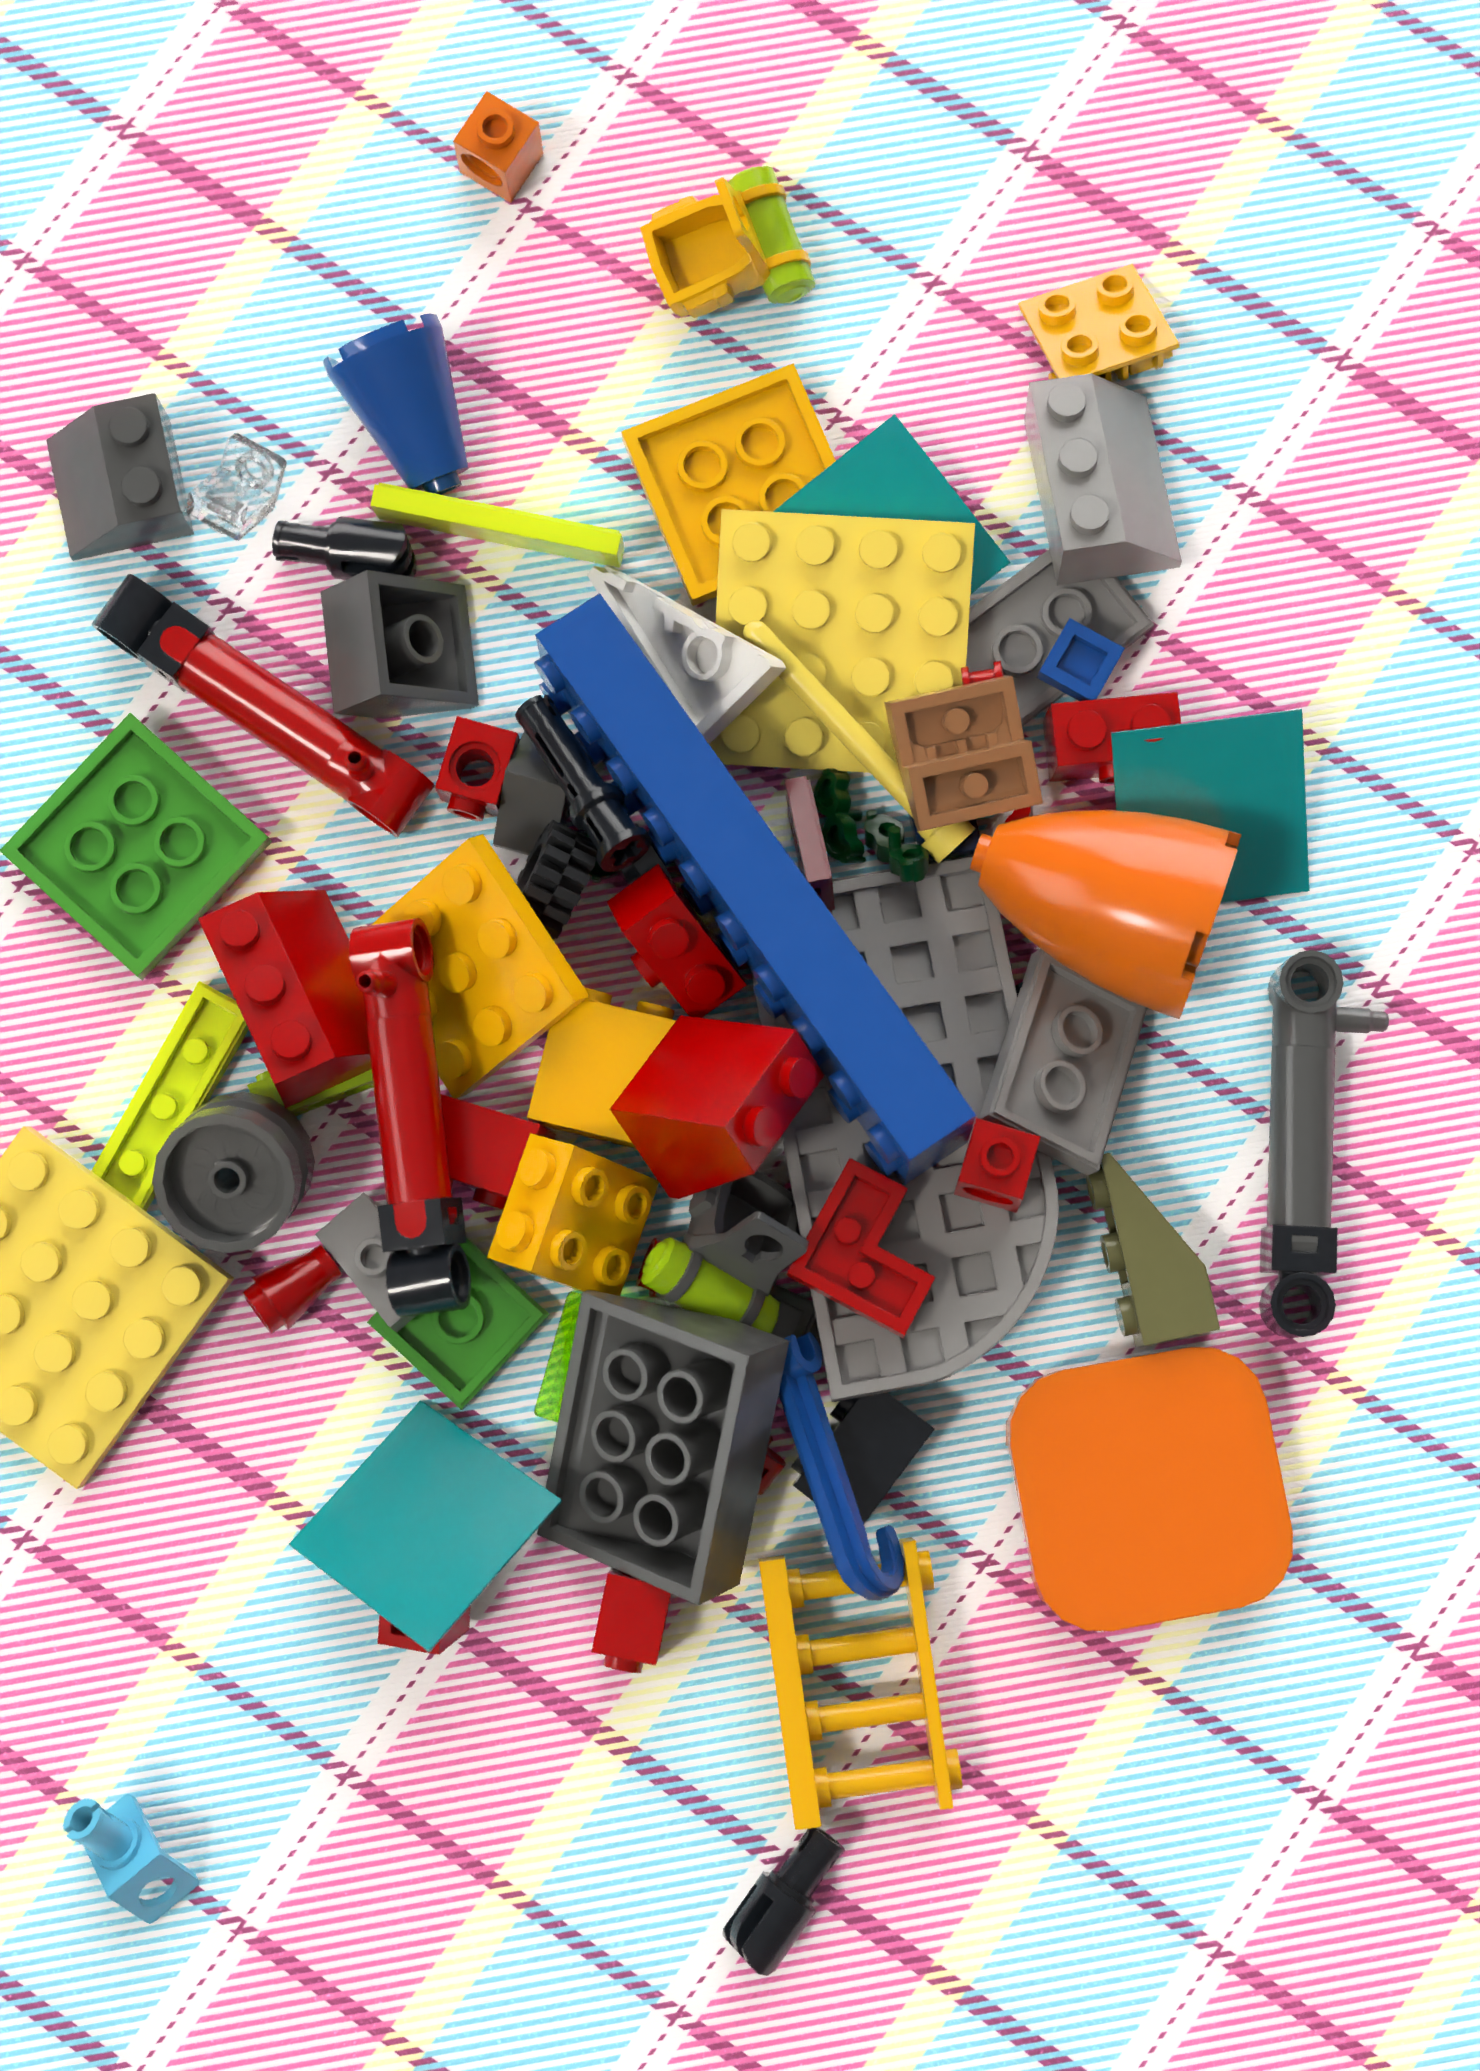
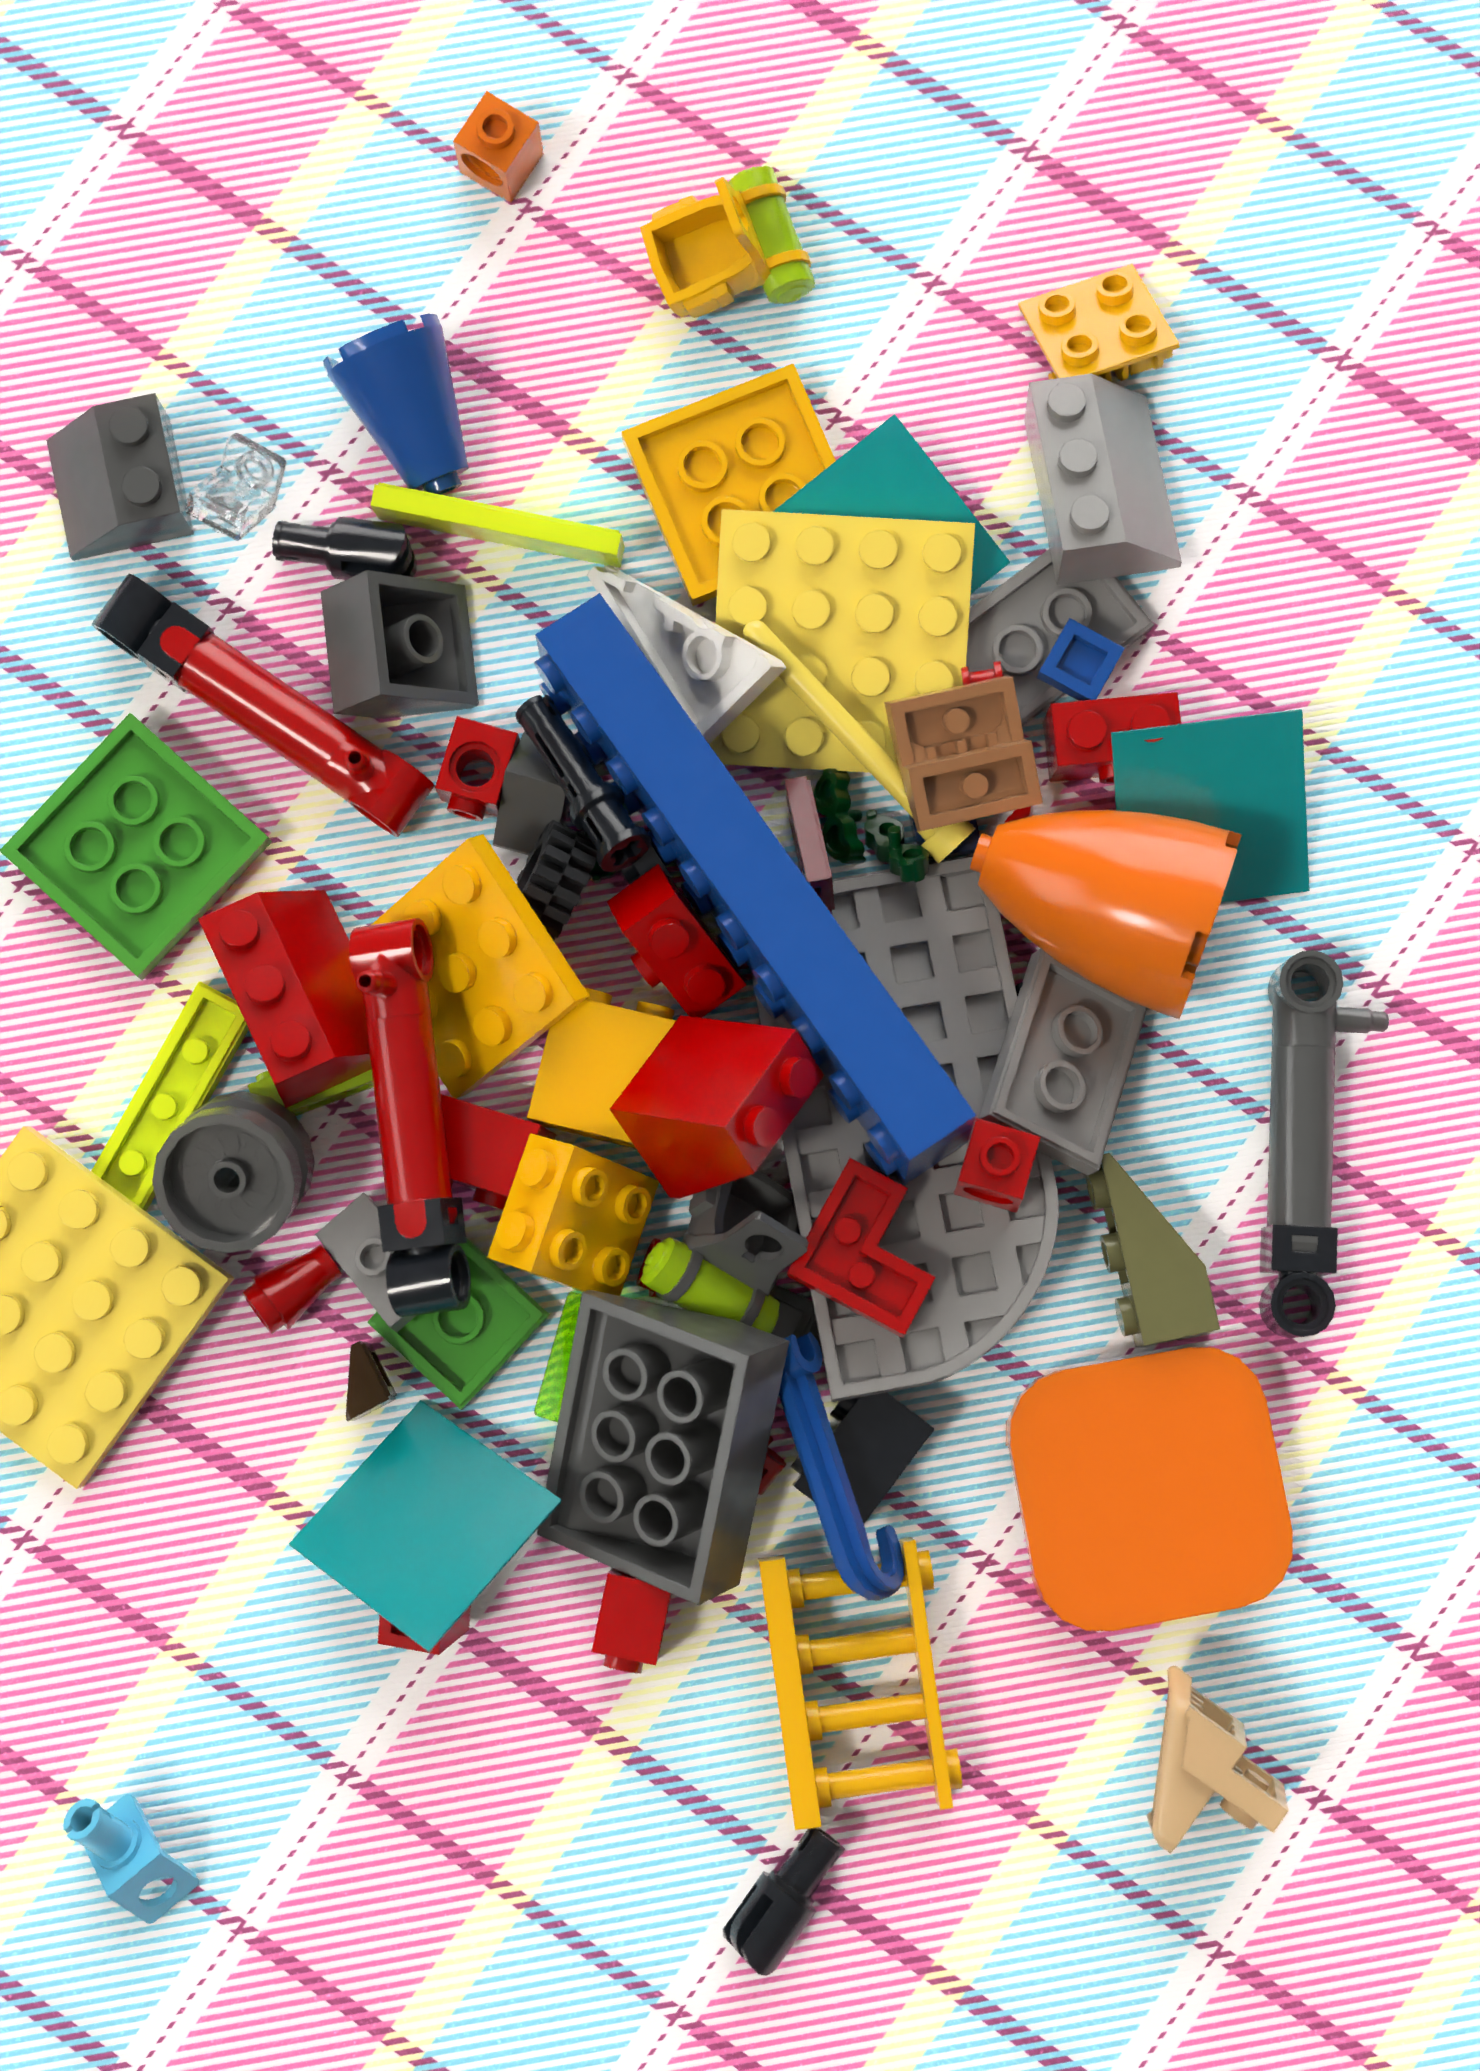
(367, 1382): none -> dark brown slope
(1204, 1756): none -> tan piece

